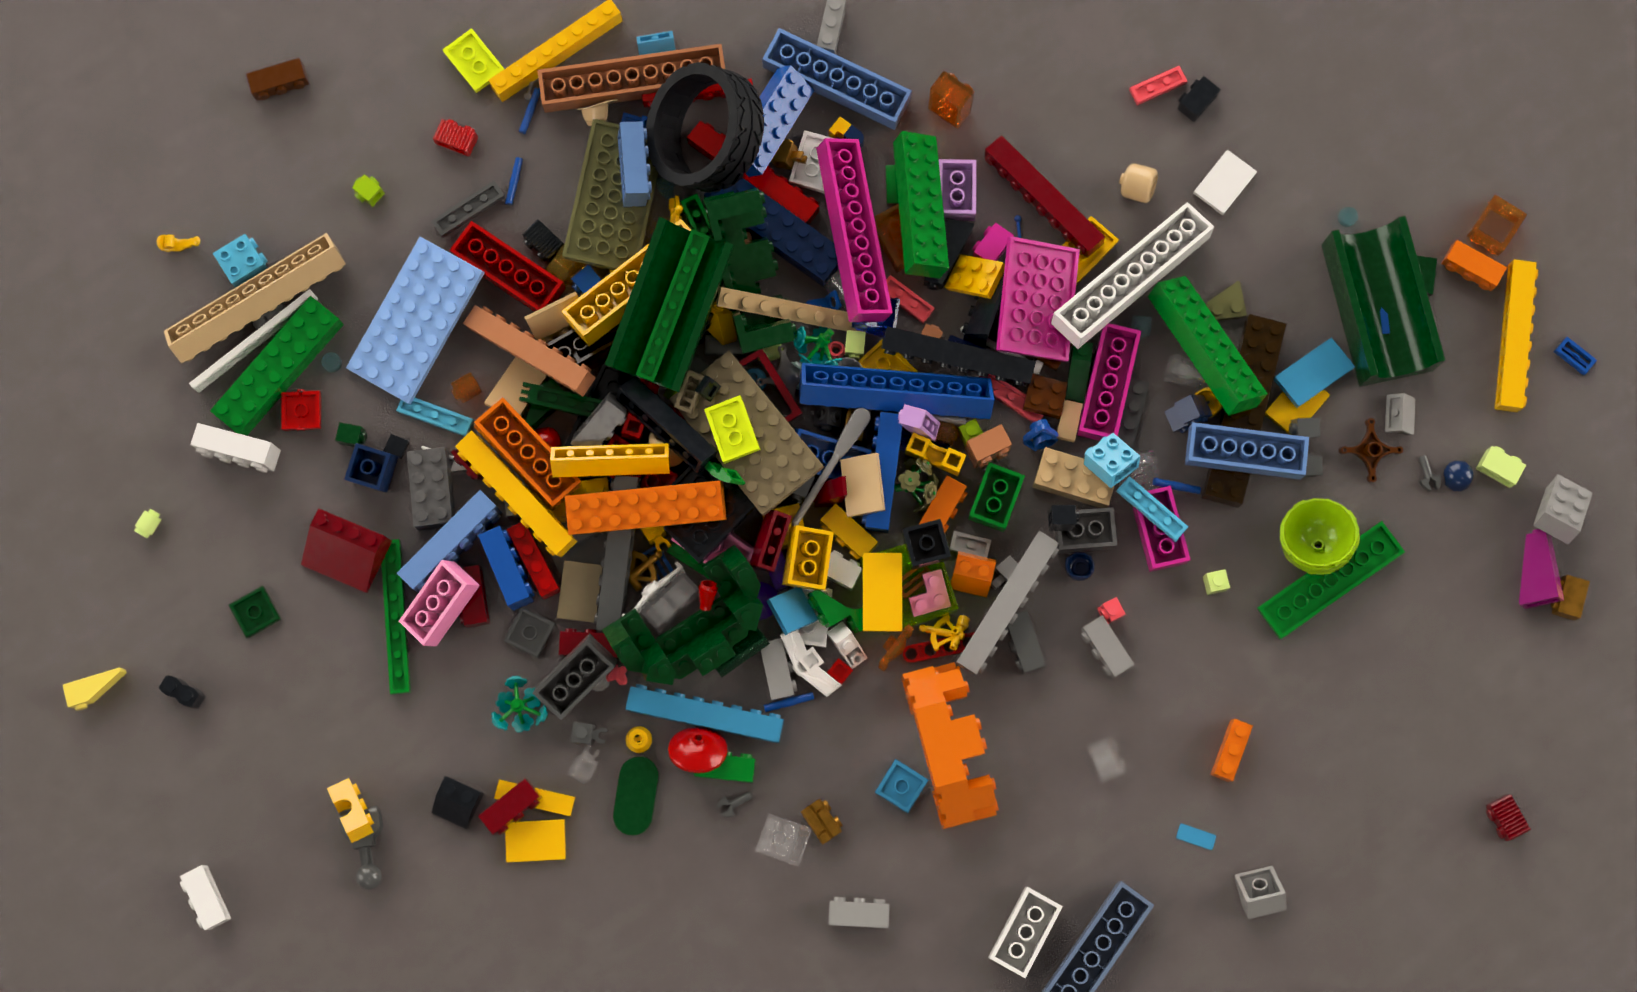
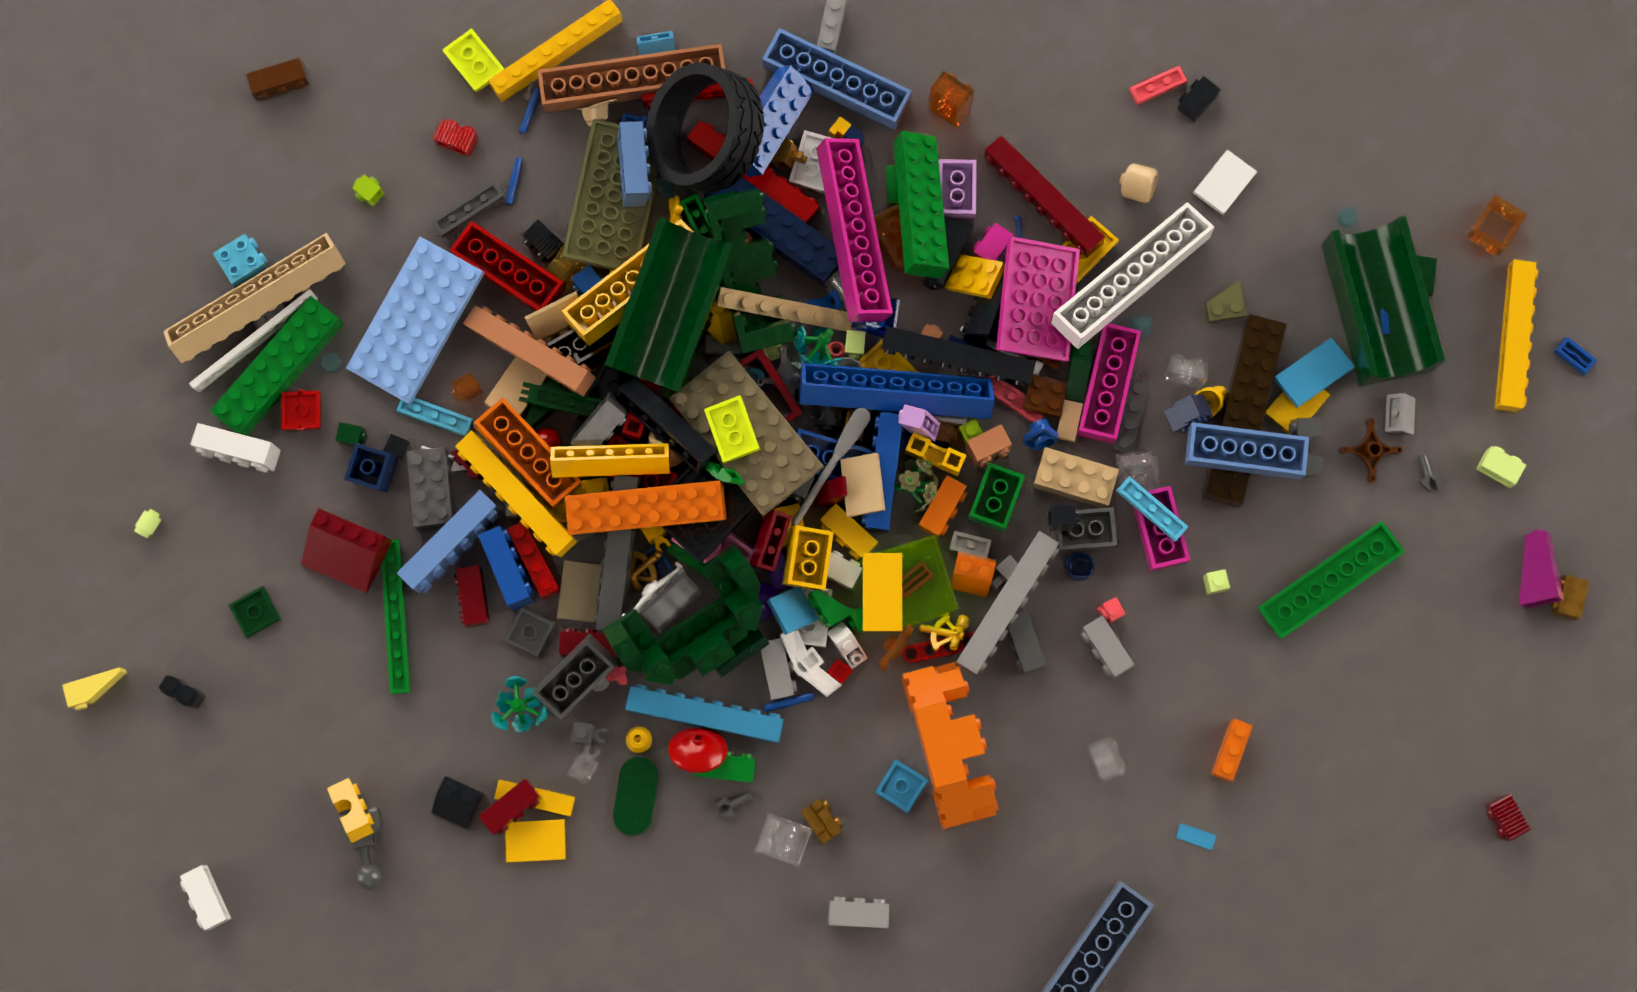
(169, 243): yellow piece -> none
(439, 603): bright pink brick -> none
(672, 305): green plate -> none
(684, 389): dark tan slope -> none
(707, 593): red cone -> none
(708, 388): black tile -> none
(909, 300): coral tile -> none
(926, 544): black brick -> none
(935, 596): bright pink plate -> none
(1025, 932): white brick -> none
(1111, 460): medium azure brick -> none
(1177, 485): blue piece -> none
(1207, 345): green brick -> none
(1260, 892): light grey slope -> none
(1323, 524): lime rock -> none
(1458, 475): dark blue hair -> none
(1473, 265): orange brick -> none
(1563, 509): light grey brick -> none

